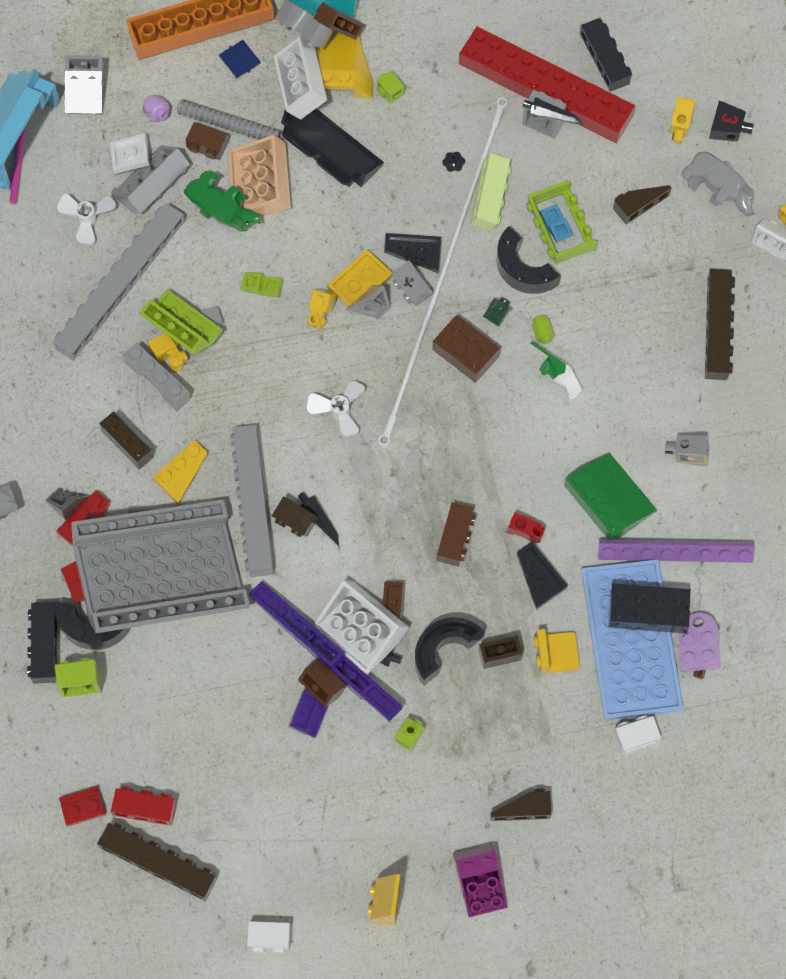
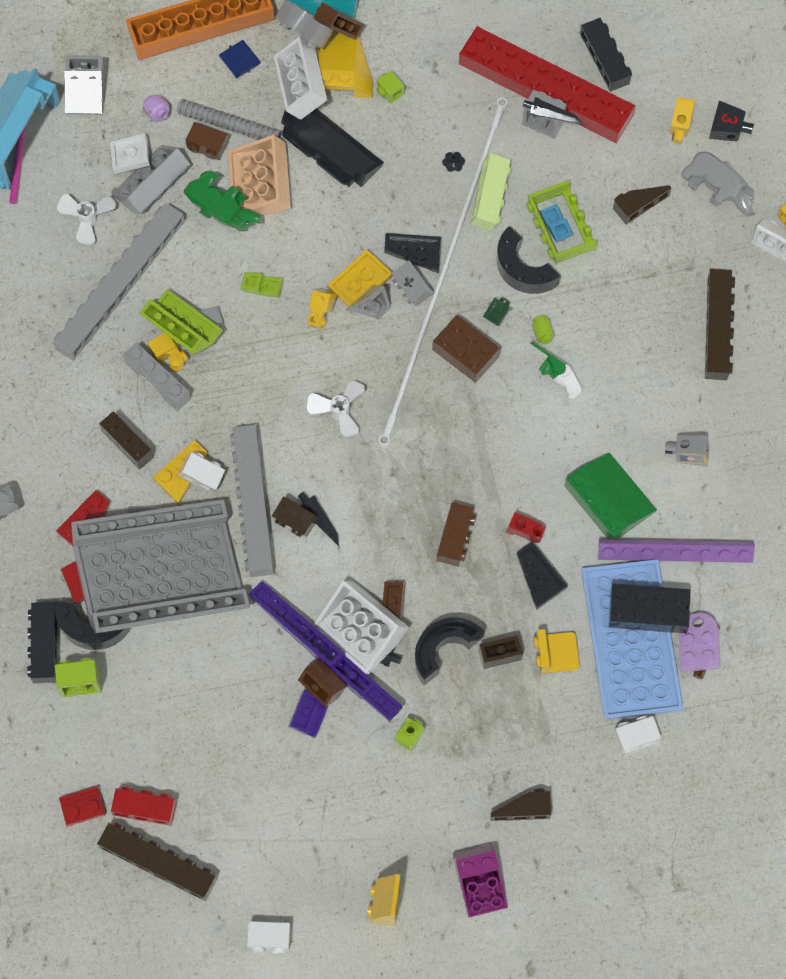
(66, 502): dark grey slope -> none
(201, 472): none -> white brick

